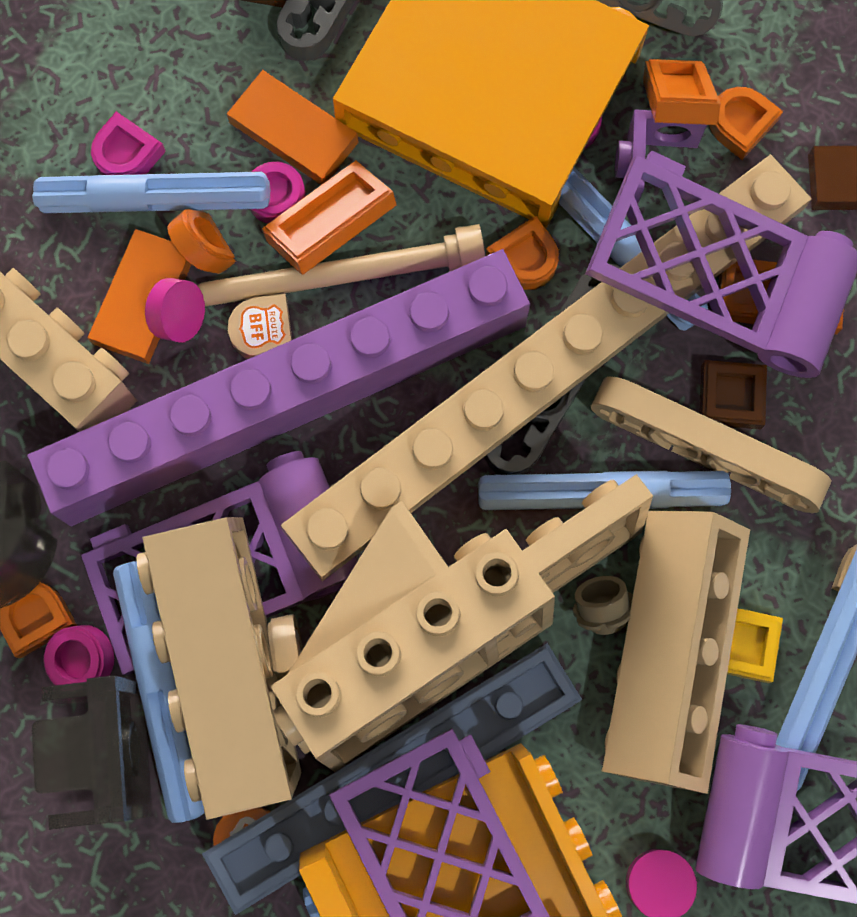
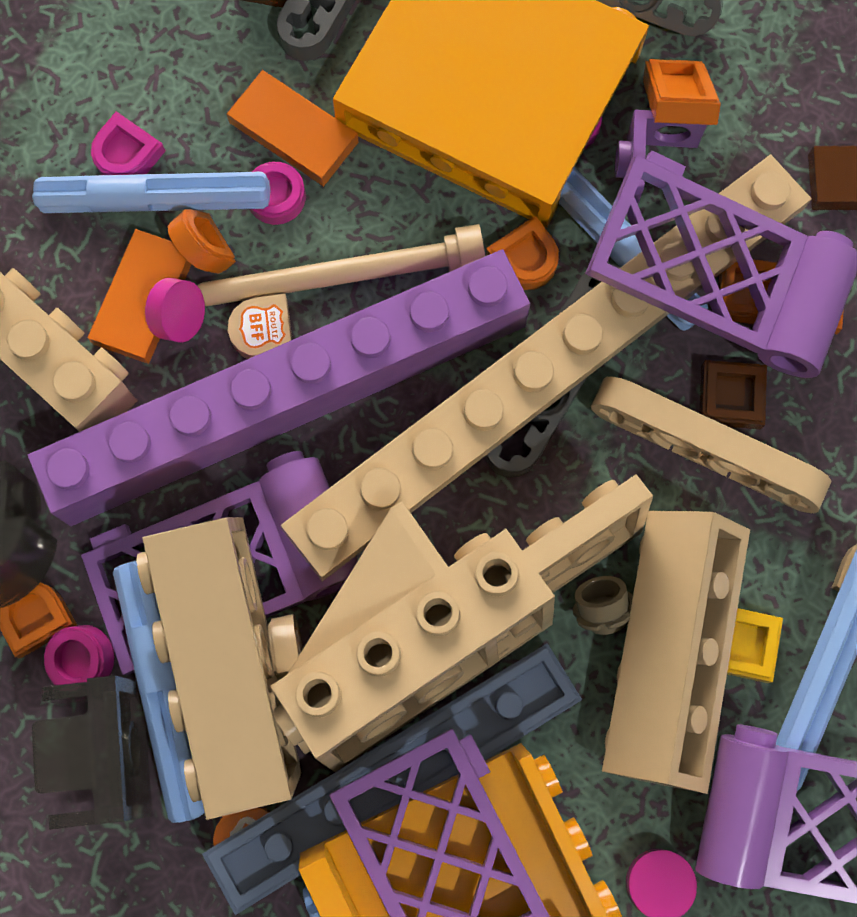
(329, 217): orange tile -> none
(569, 490): light blue axle -> none
(744, 119): orange tile -> none

